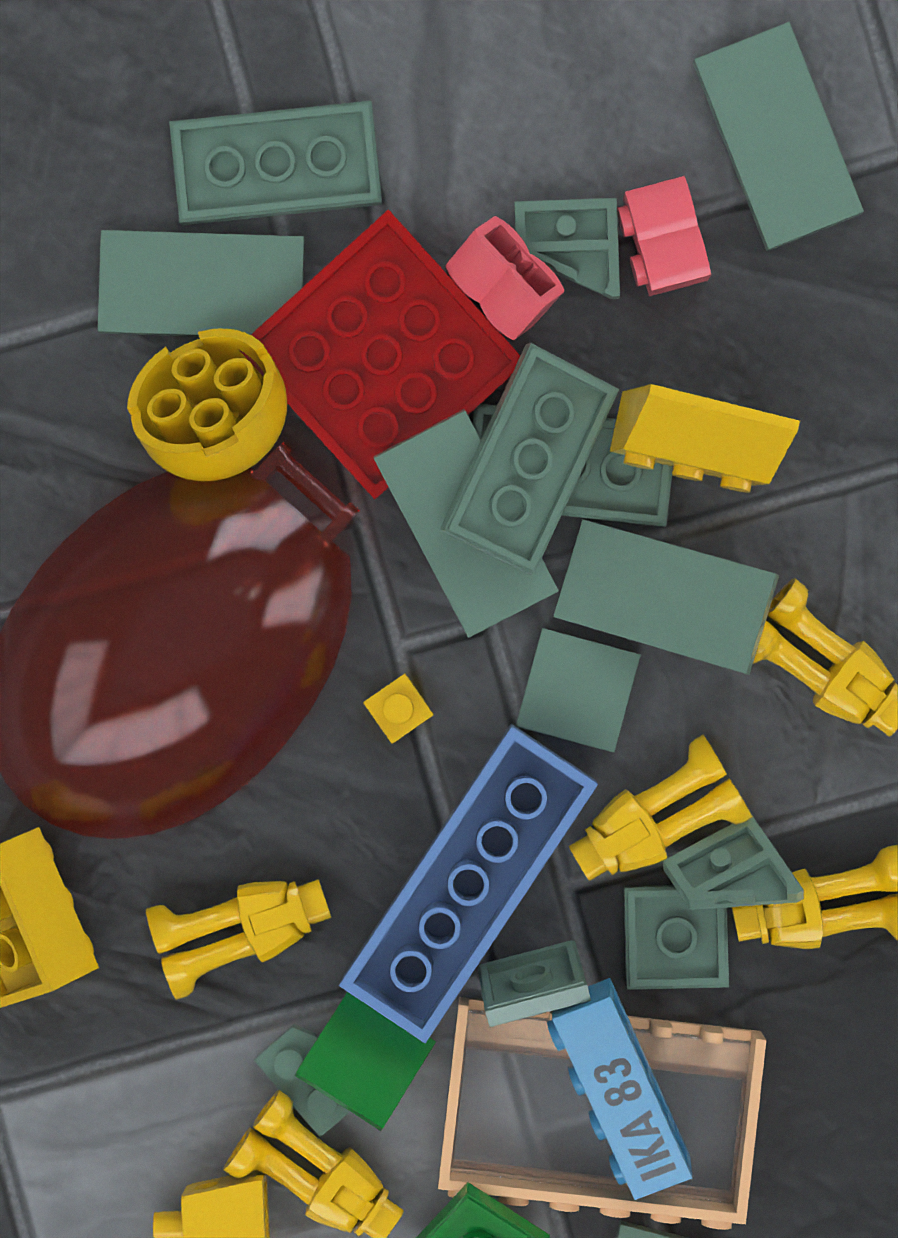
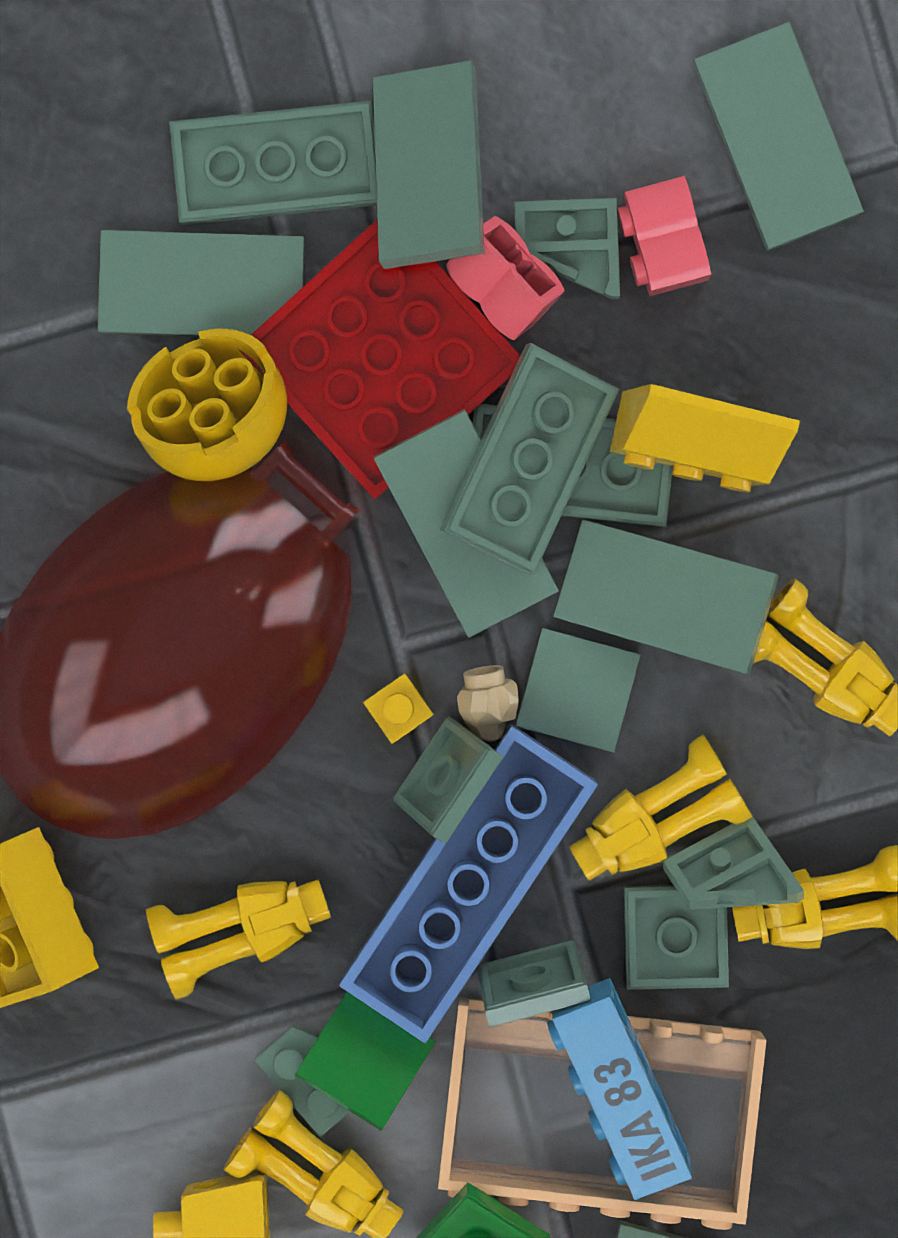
(428, 165): none -> sand green tile
(447, 779): none -> sand green tile
(487, 701): none -> tan rock

